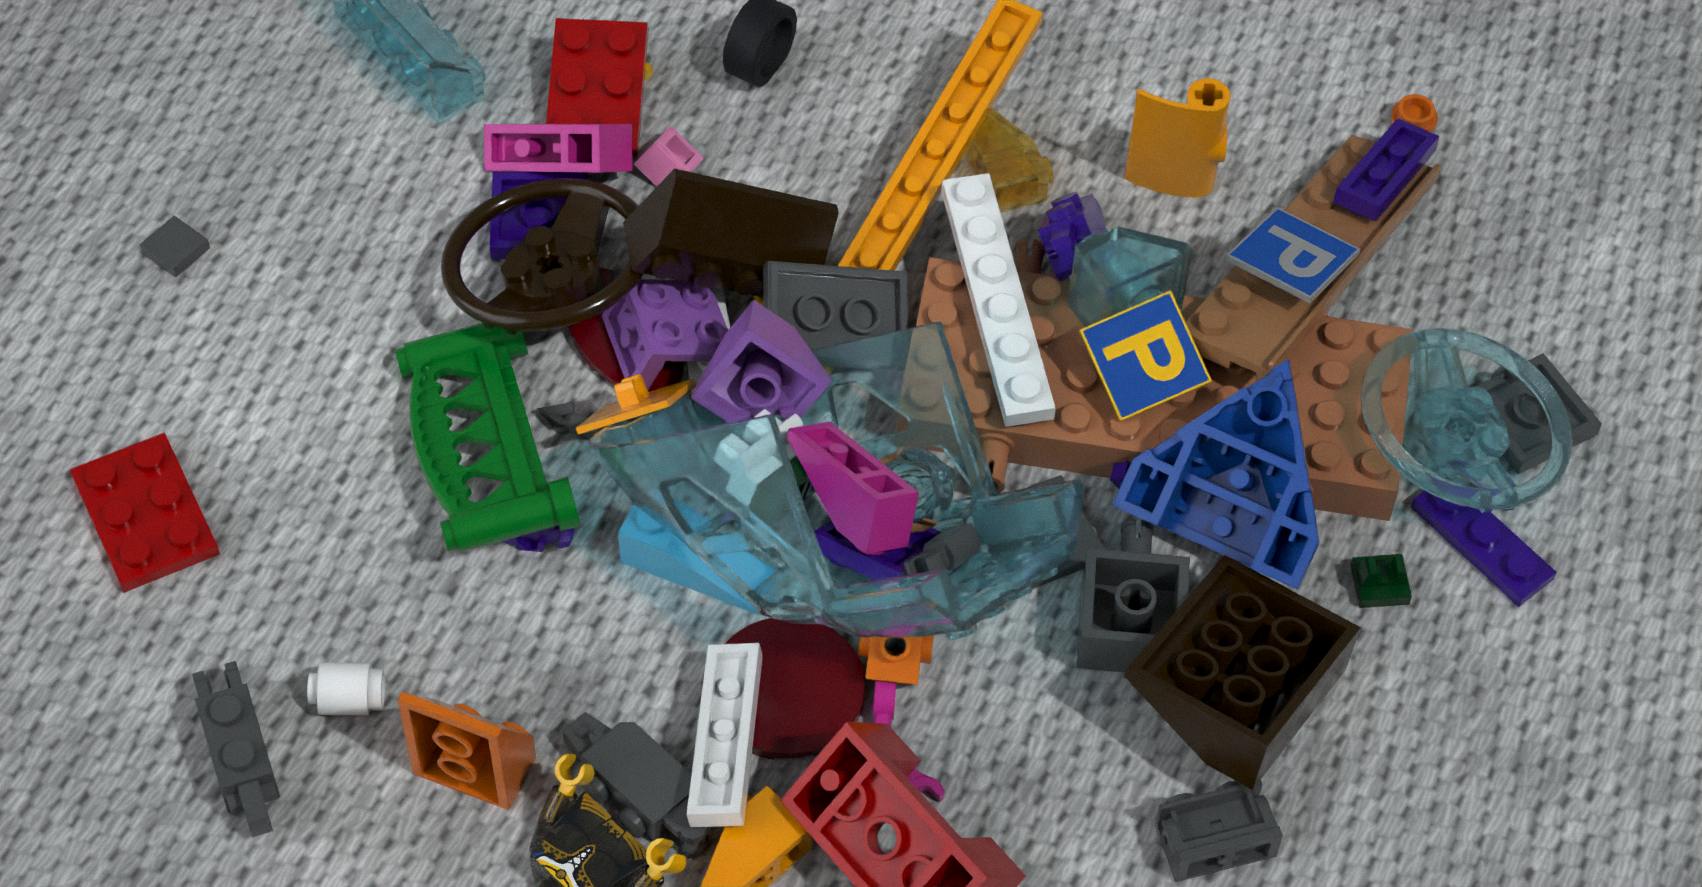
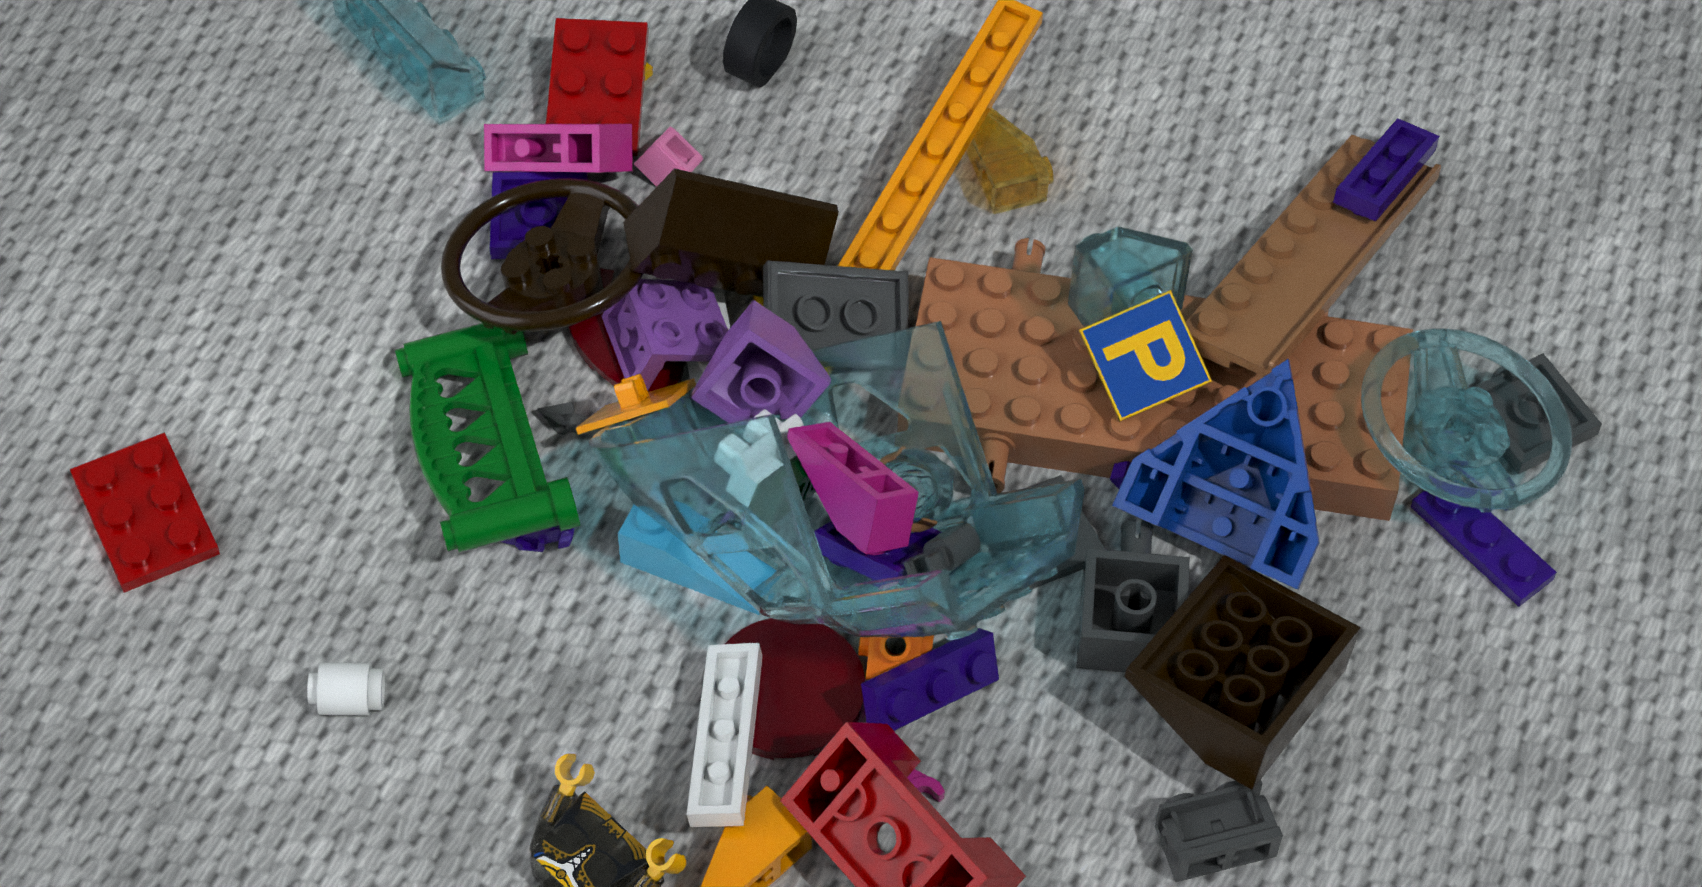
(175, 246): dark grey tile -> none
(237, 748): dark grey hinge -> none
(465, 749): orange slope -> none
(638, 781): dark grey hinge -> none
(931, 680): none -> dark purple plate
(998, 300): white plate -> none
(1067, 226): dark purple hinge -> none
(1179, 144): light orange panel -> none
(1293, 254): blue piece -> none
(1381, 581): dark green tile -> none
(1416, 111): orange plate -> none

